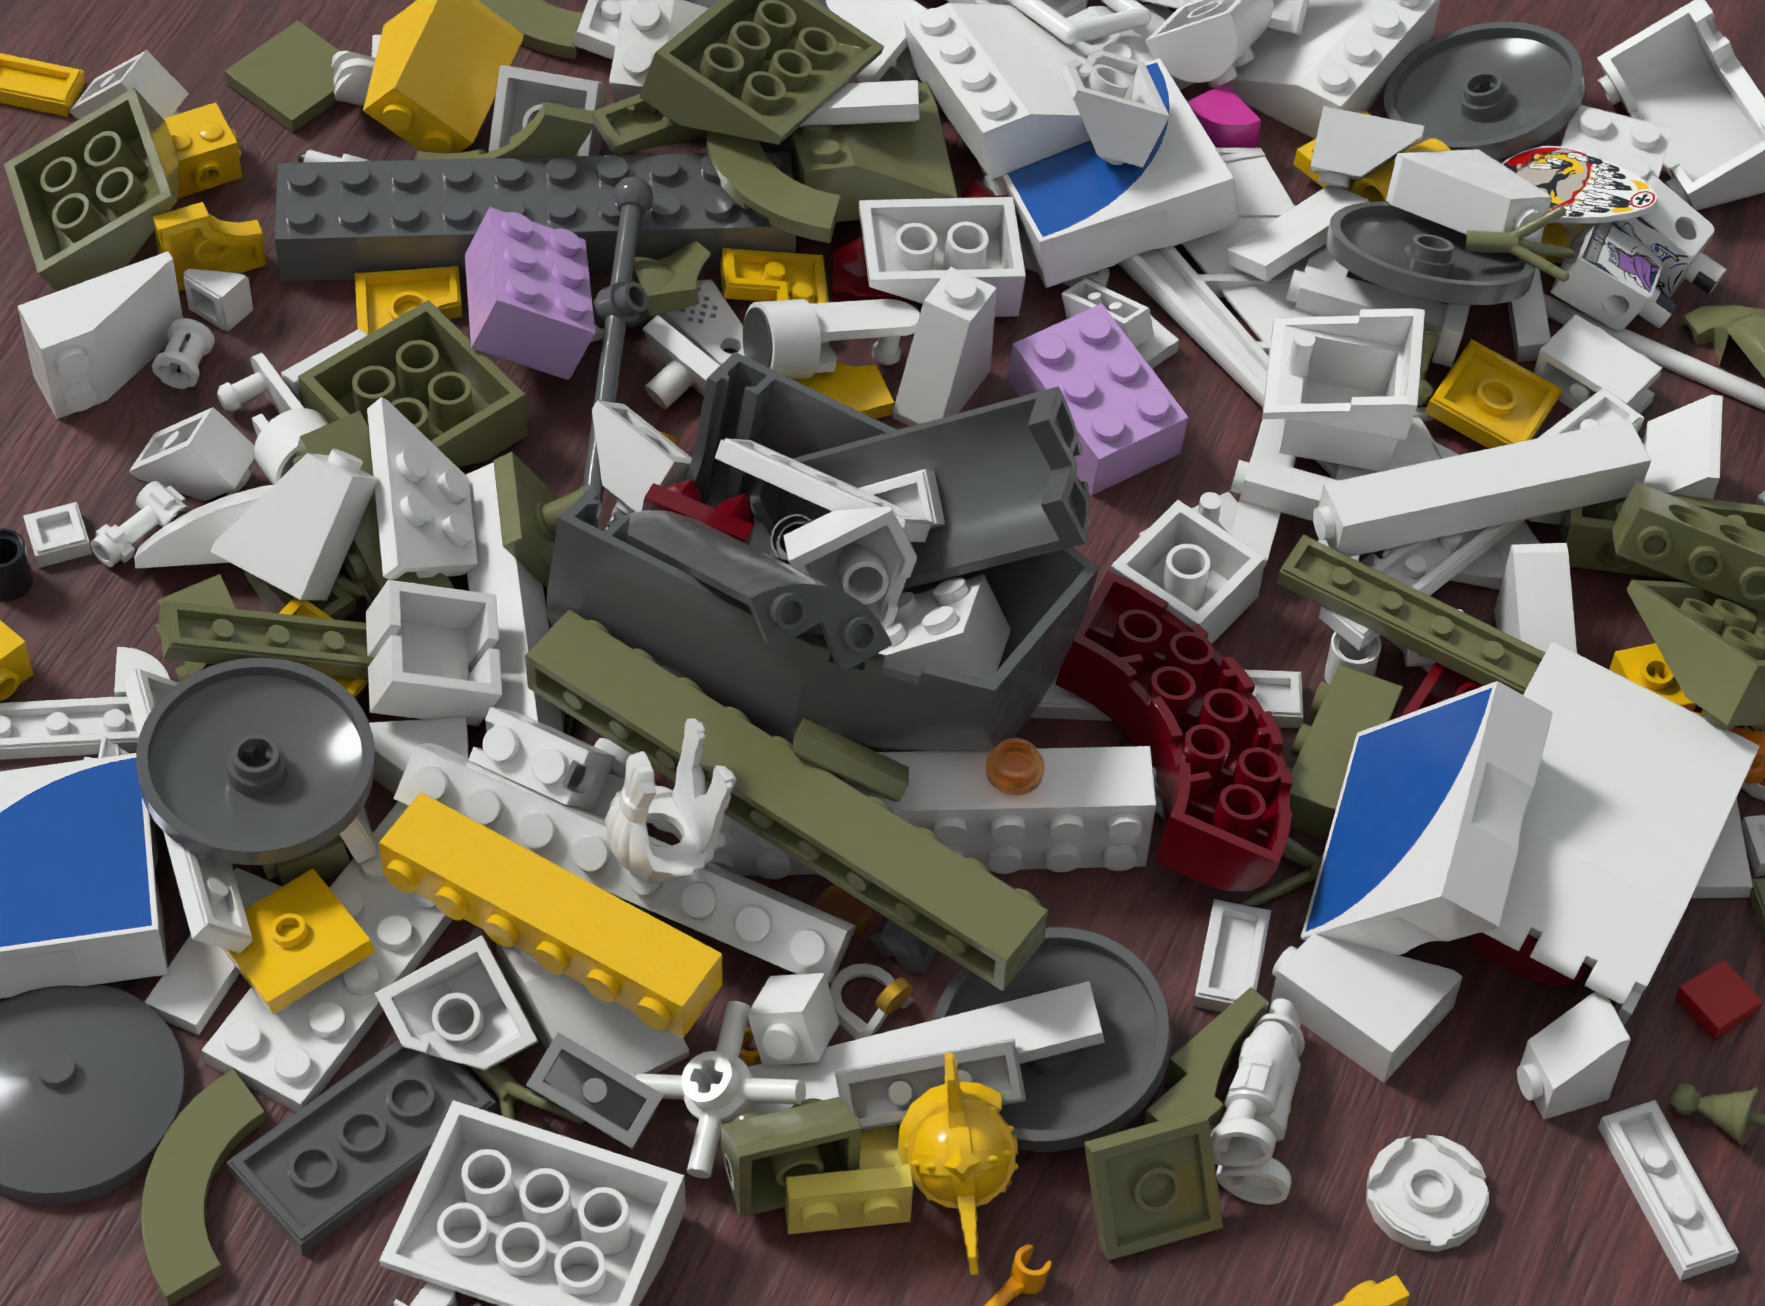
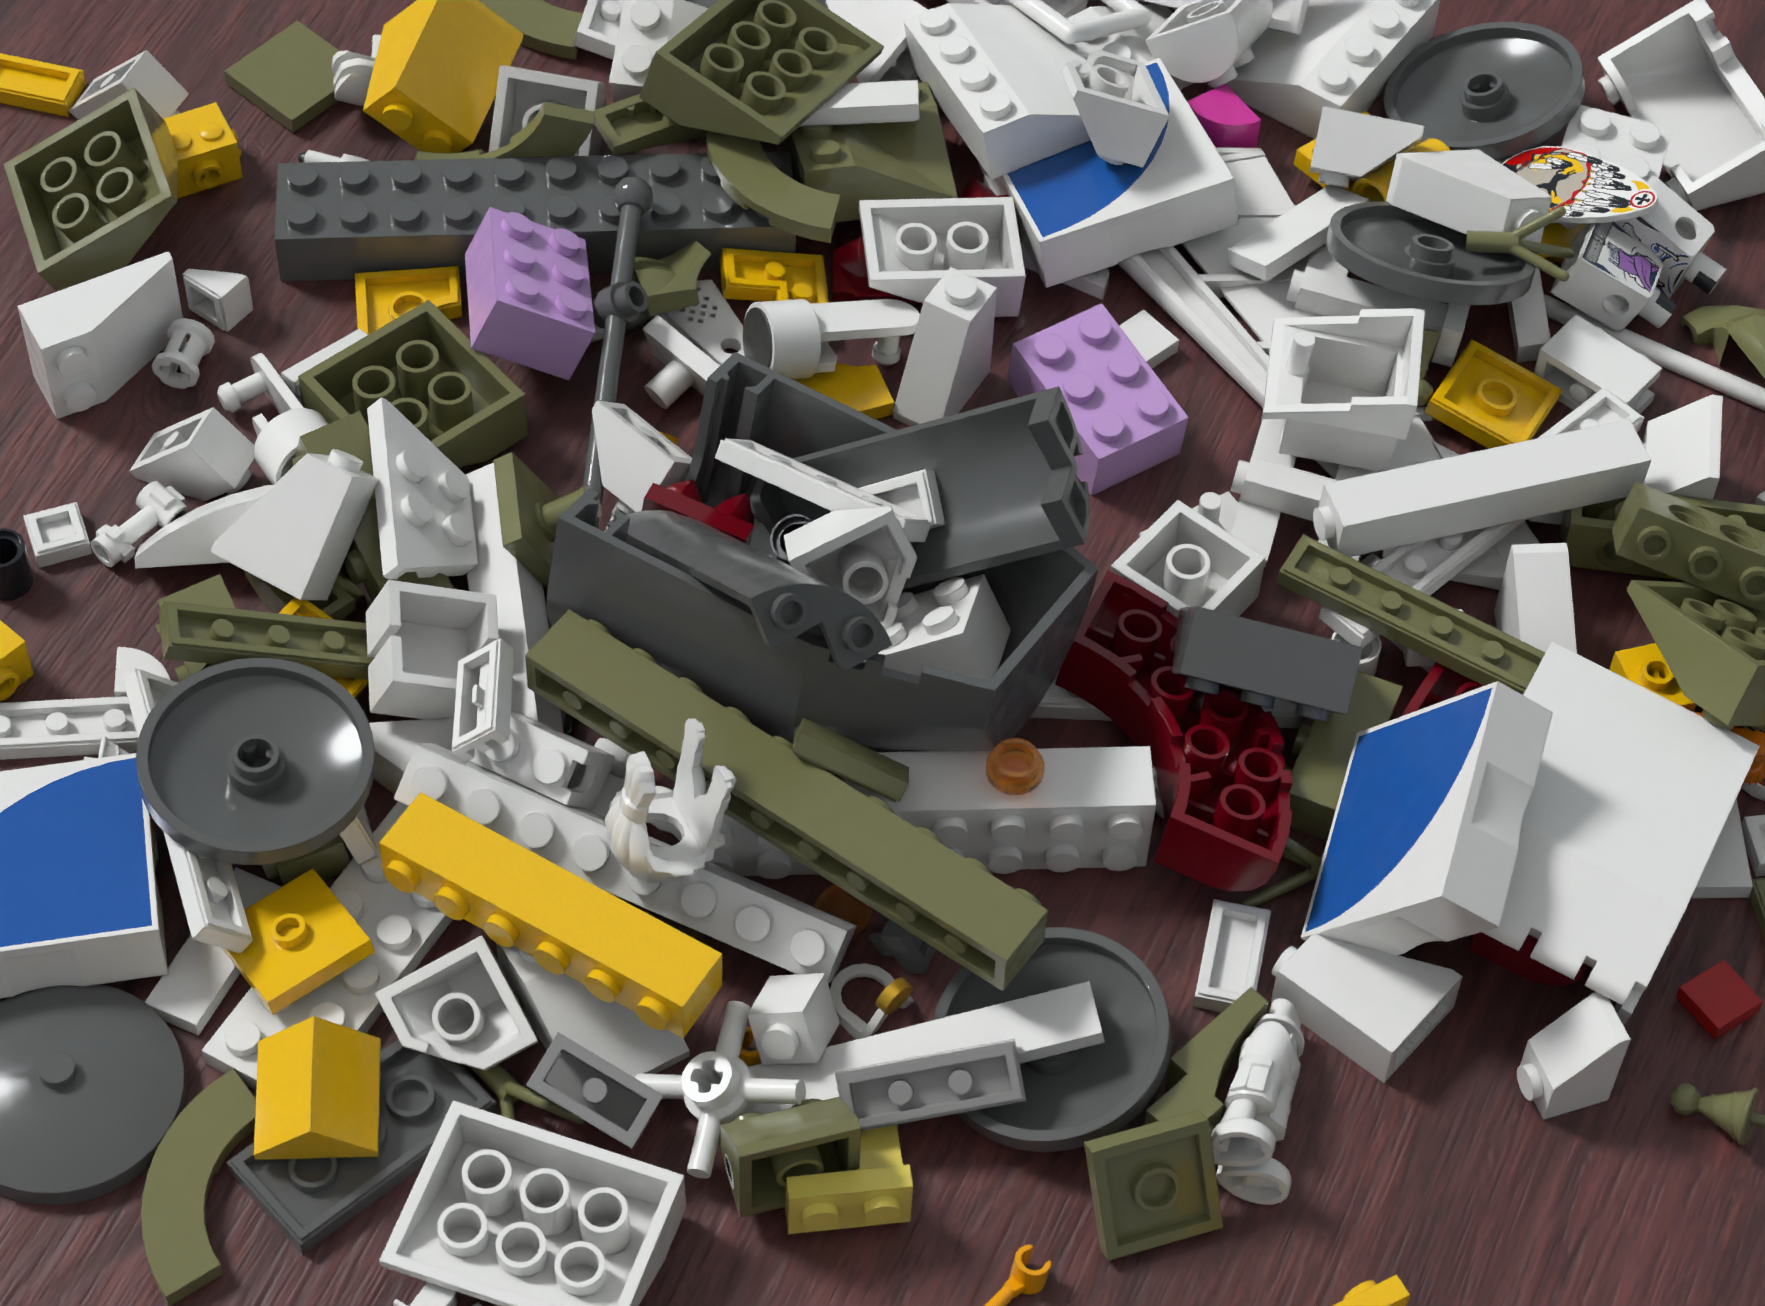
(207, 243): yellow tile -> none
(317, 1093): none -> yellow slope
(483, 699): none -> white tile
(959, 1148): yellow helmet -> none
(1129, 315): white piece -> none
(1264, 662): none -> dark grey slope
(1427, 1193): white tile -> none
(1668, 1190): white tile -> none

